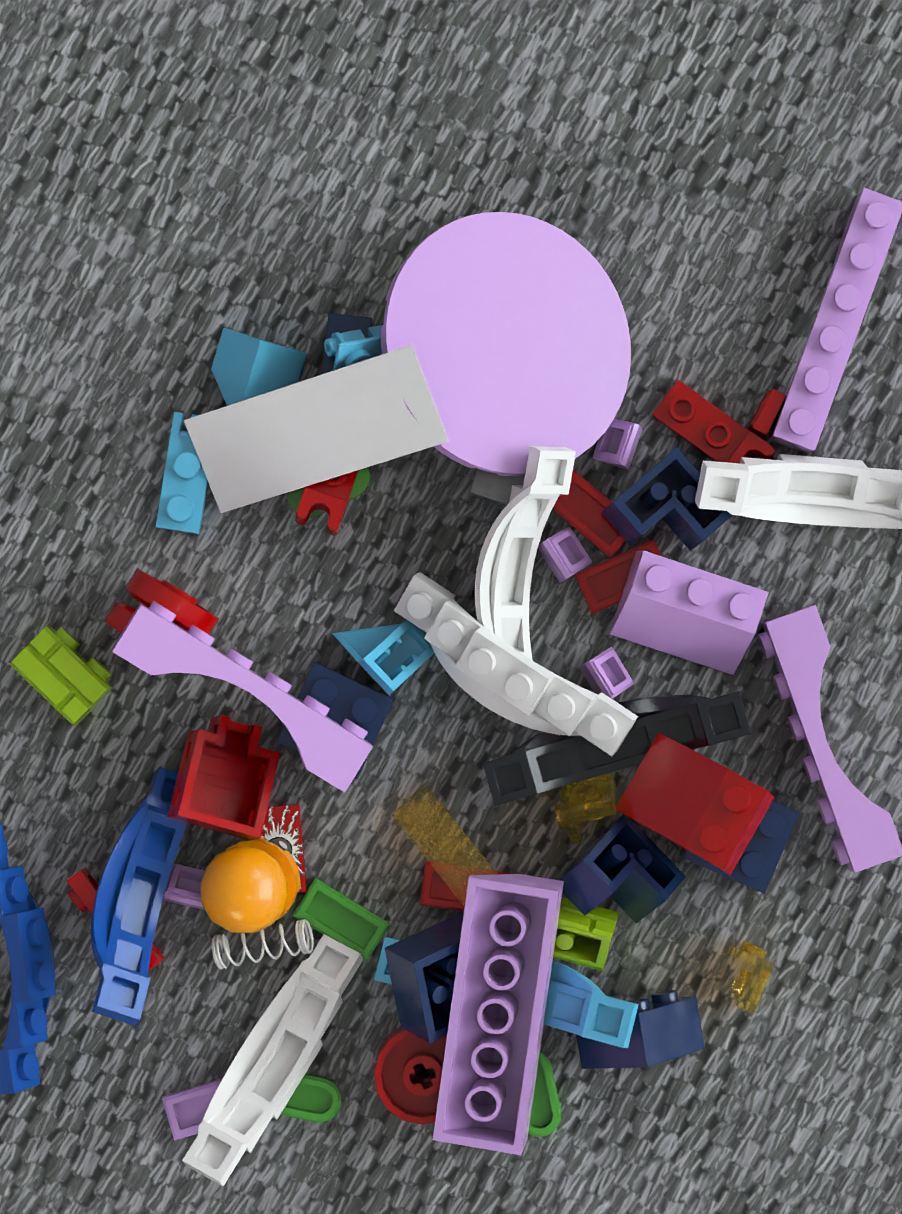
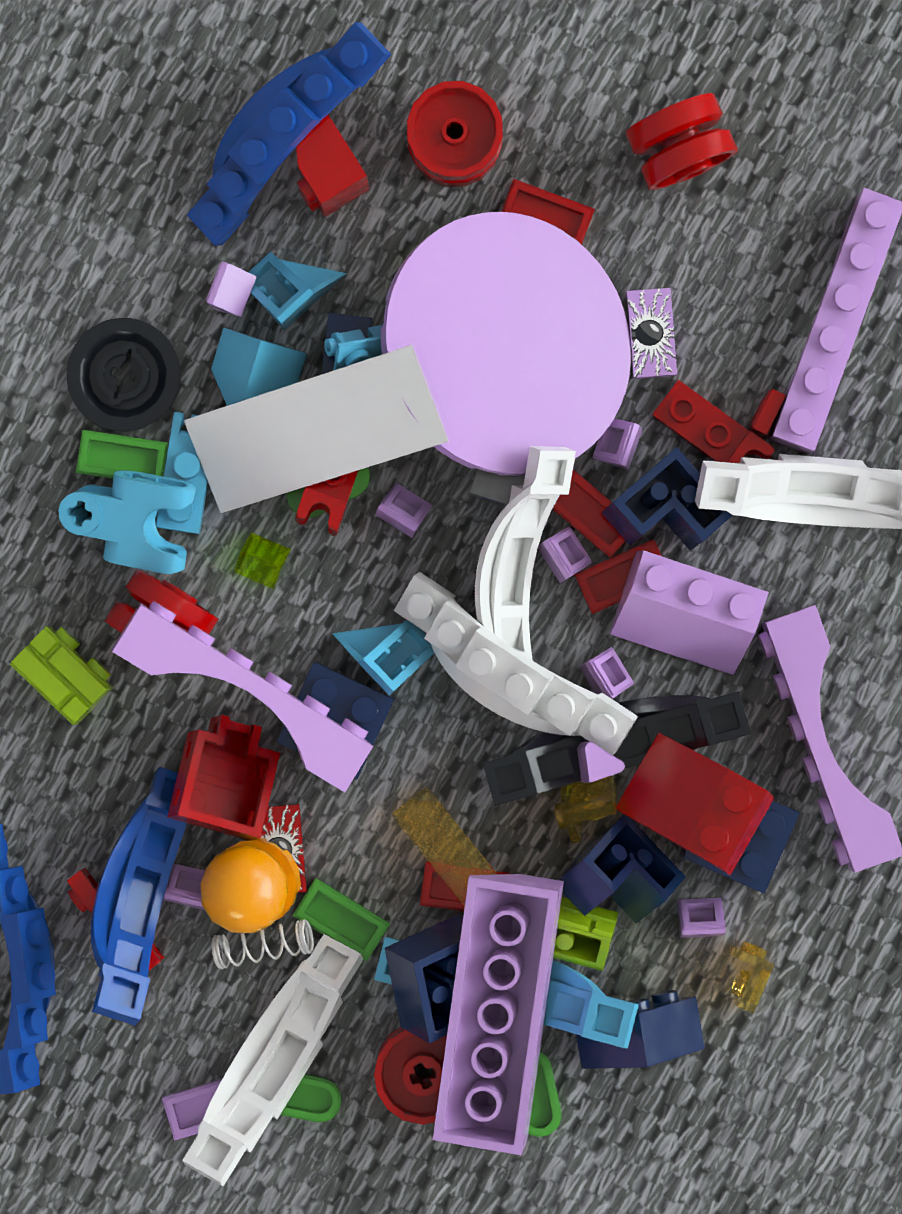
(105, 453): none -> bright green tile
(107, 348): none -> black gear
(127, 517): none -> medium azure piece
(230, 289): none -> lavender slope
(262, 560): none -> clear neon green slope
(277, 122): none -> blue piece
(289, 287): none -> medium azure slope
(328, 169): none -> red slope
(403, 509): none -> lavender slope
(461, 159): none -> red wheel
(549, 207): none -> red tile
(596, 762): none -> lavender slope
(651, 333): none -> tile
(681, 141): none -> red wheel
(701, 917): none -> lavender slope

